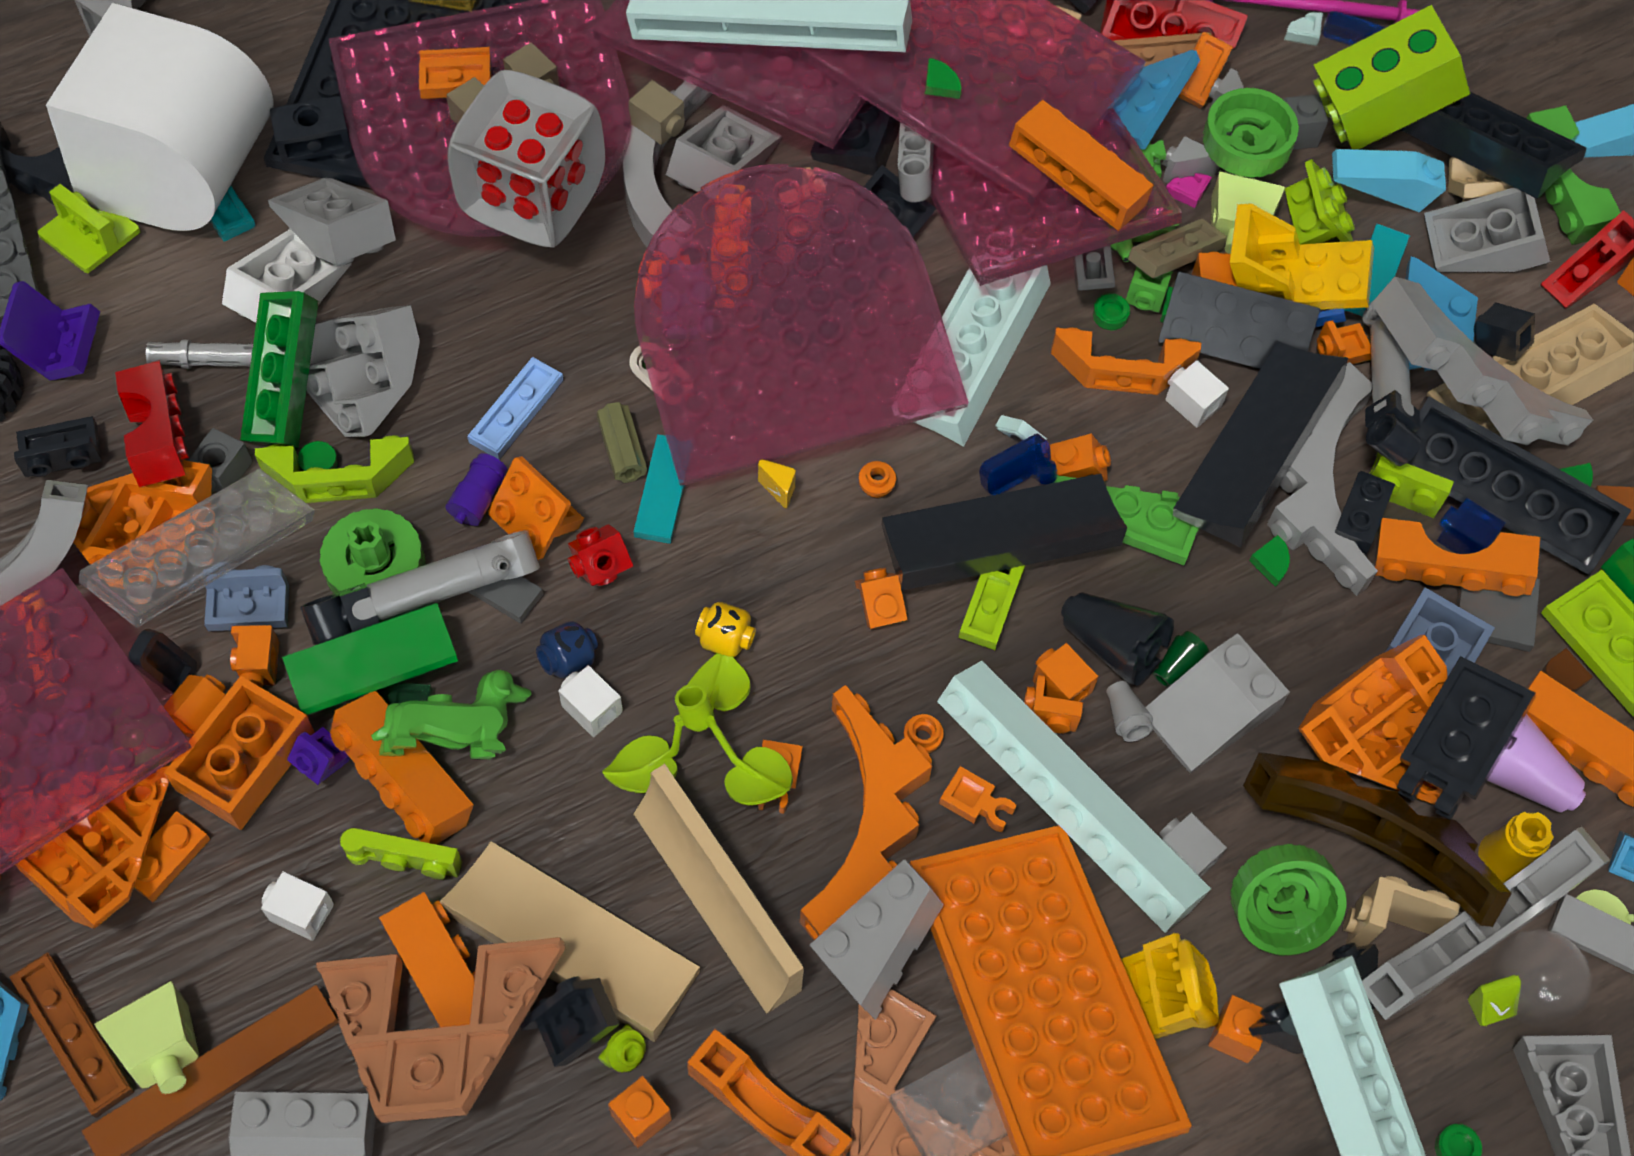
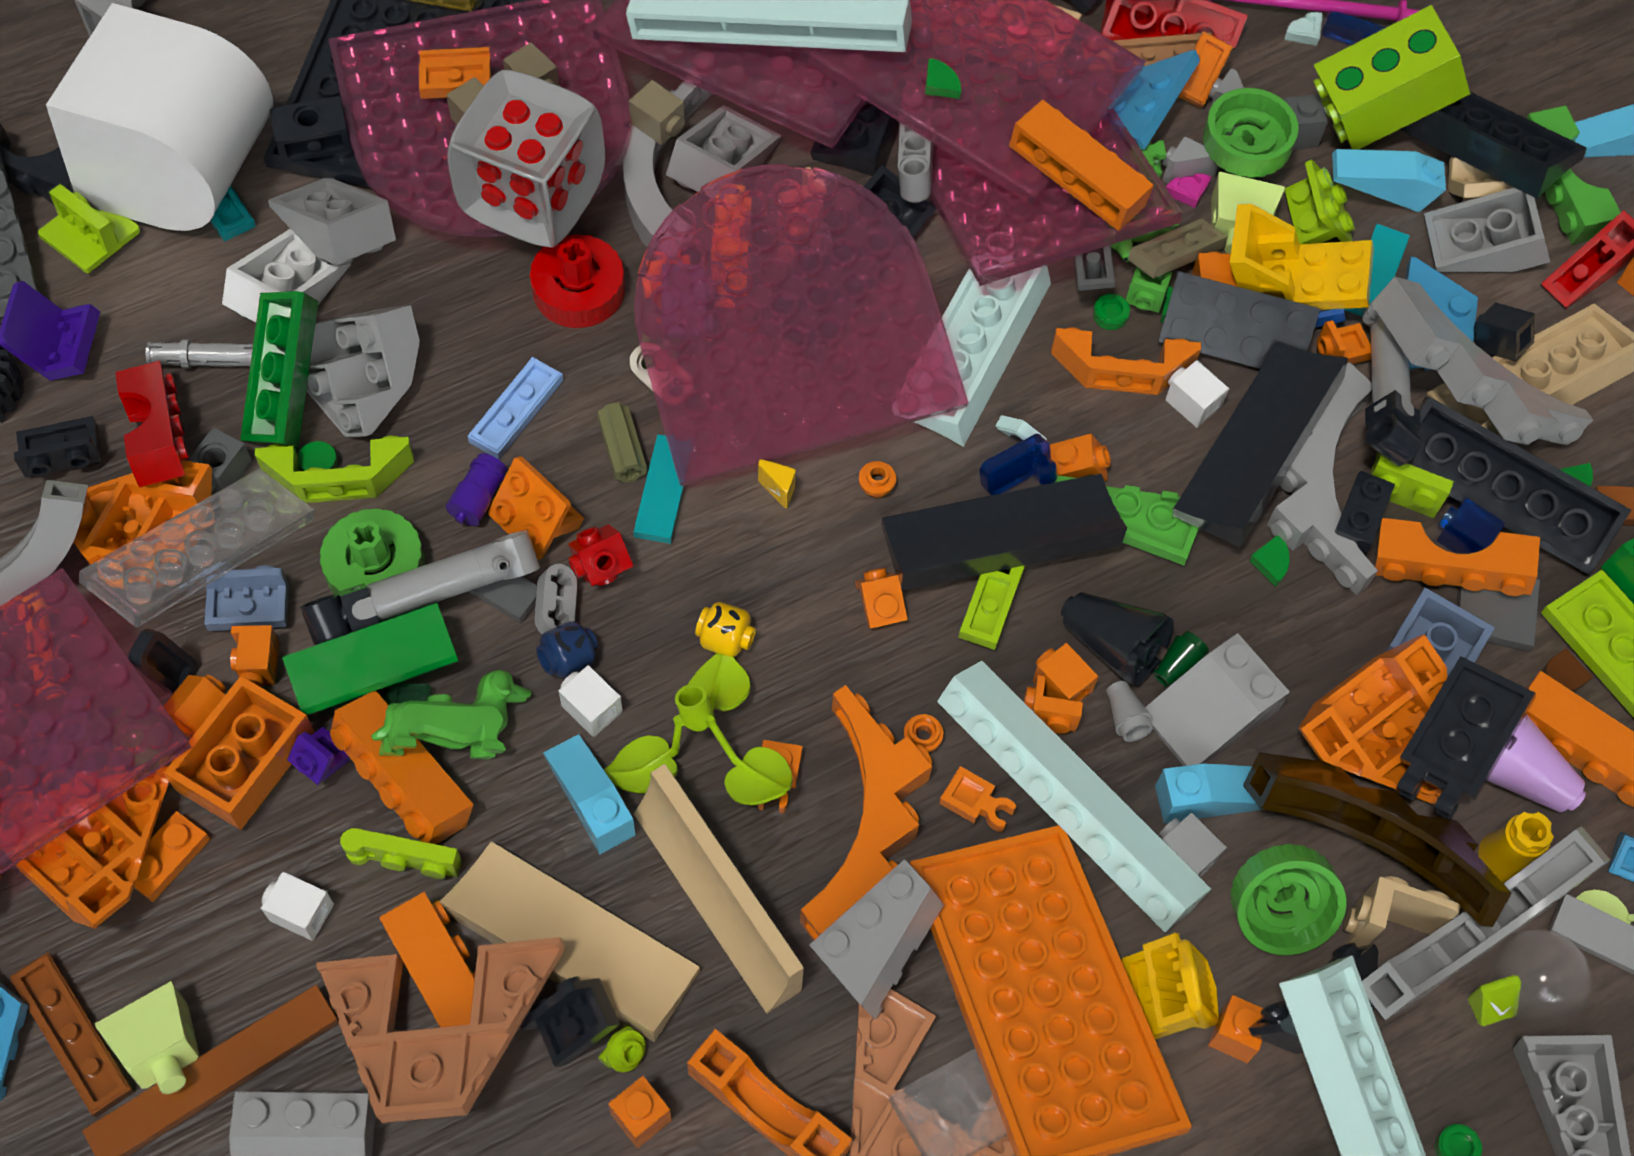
(549, 599): none -> light grey beam
(578, 264): none -> red piece
(591, 794): none -> medium azure slope
(1204, 791): none -> medium azure slope

